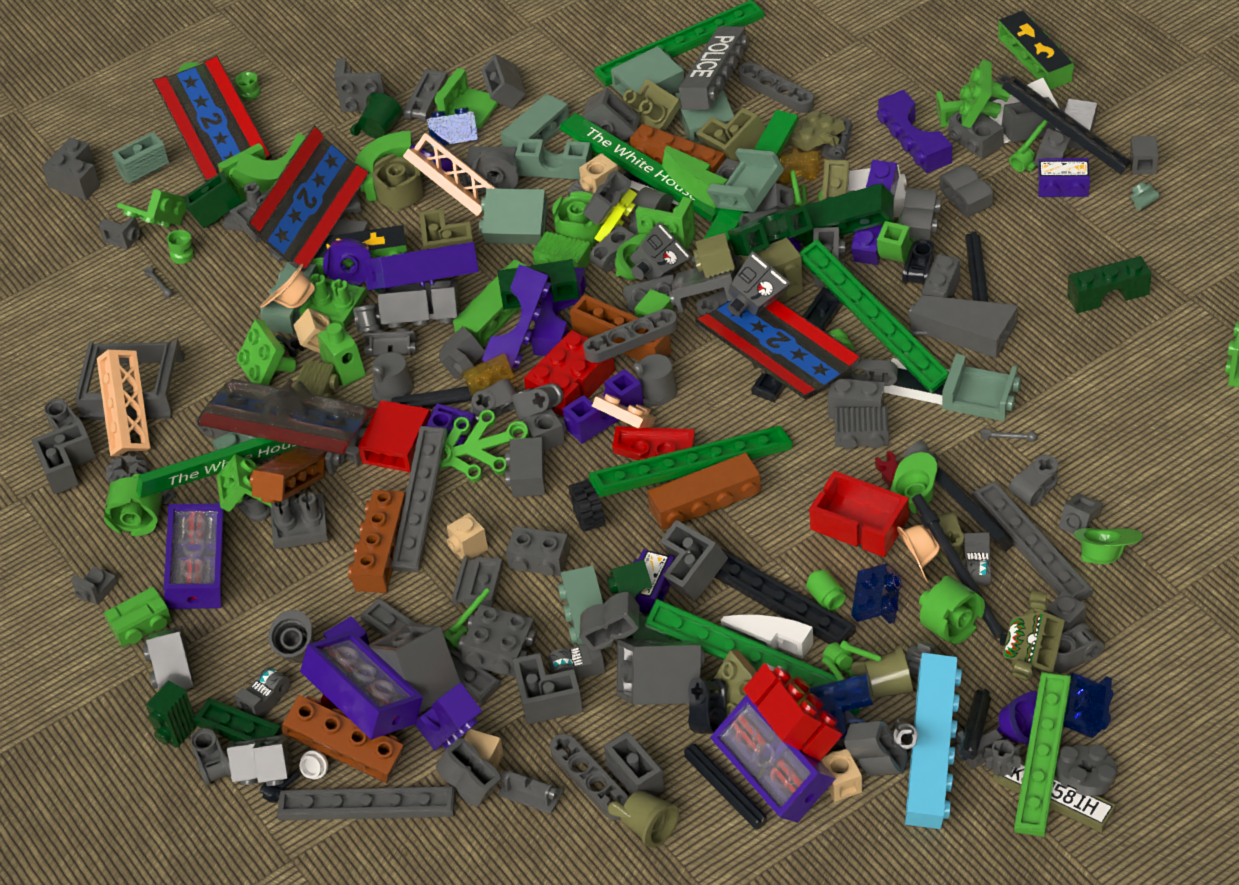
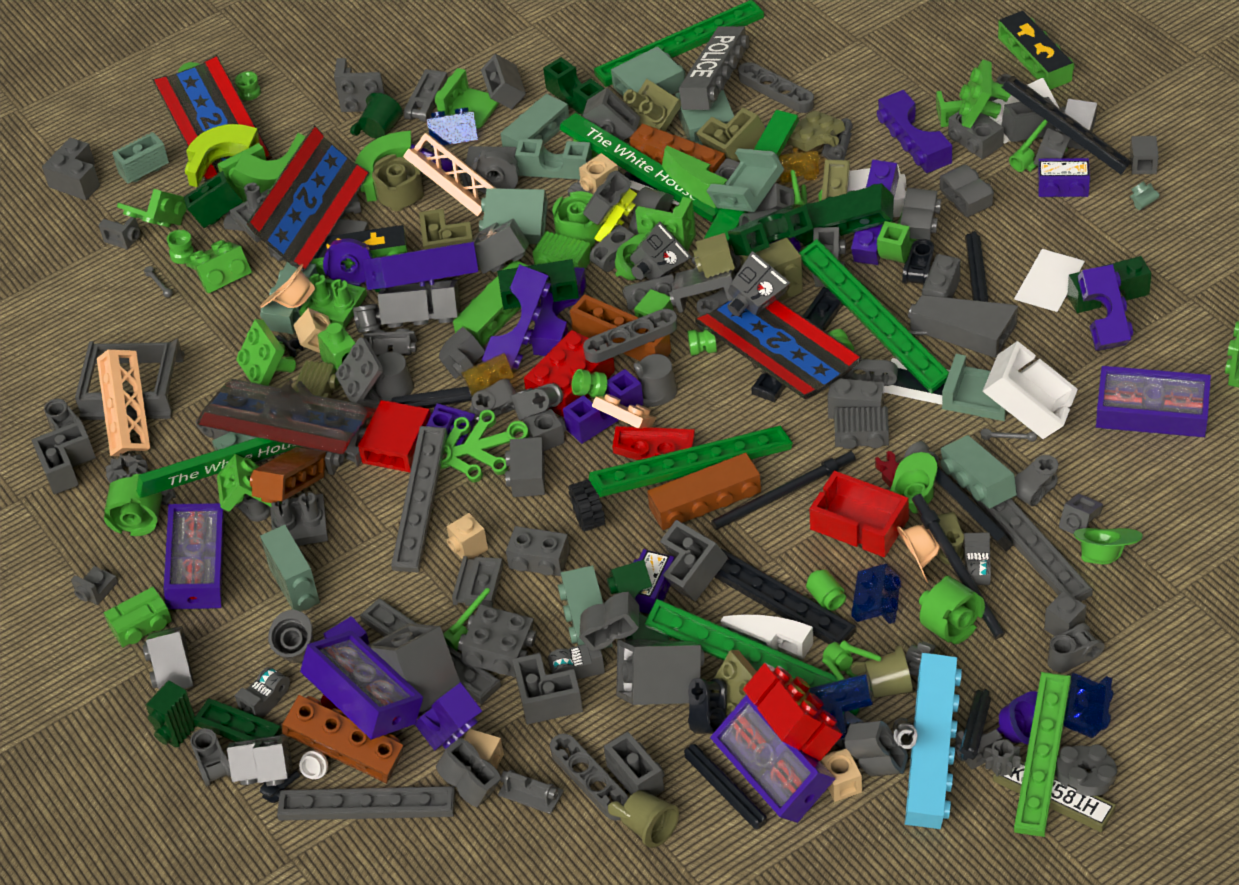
(215, 144): none -> lime arch
(219, 265): none -> bright green bracket
(290, 569): none -> sand green brick
(359, 374): none -> dark grey bracket
(377, 542): dark orange brick -> none
(498, 245): none -> dark grey brick
(563, 82): none -> dark green arch
(587, 383): none -> bright green wheel
(701, 342): none -> bright green wheel
(826, 468): none -> black bar
(978, 471): none -> sand green brick
(1033, 639): olive torso -> none
(1034, 395): none -> white piece
(1048, 280): none -> white sticker
(1103, 285): none -> dark purple arch
(1153, 401): none -> brick

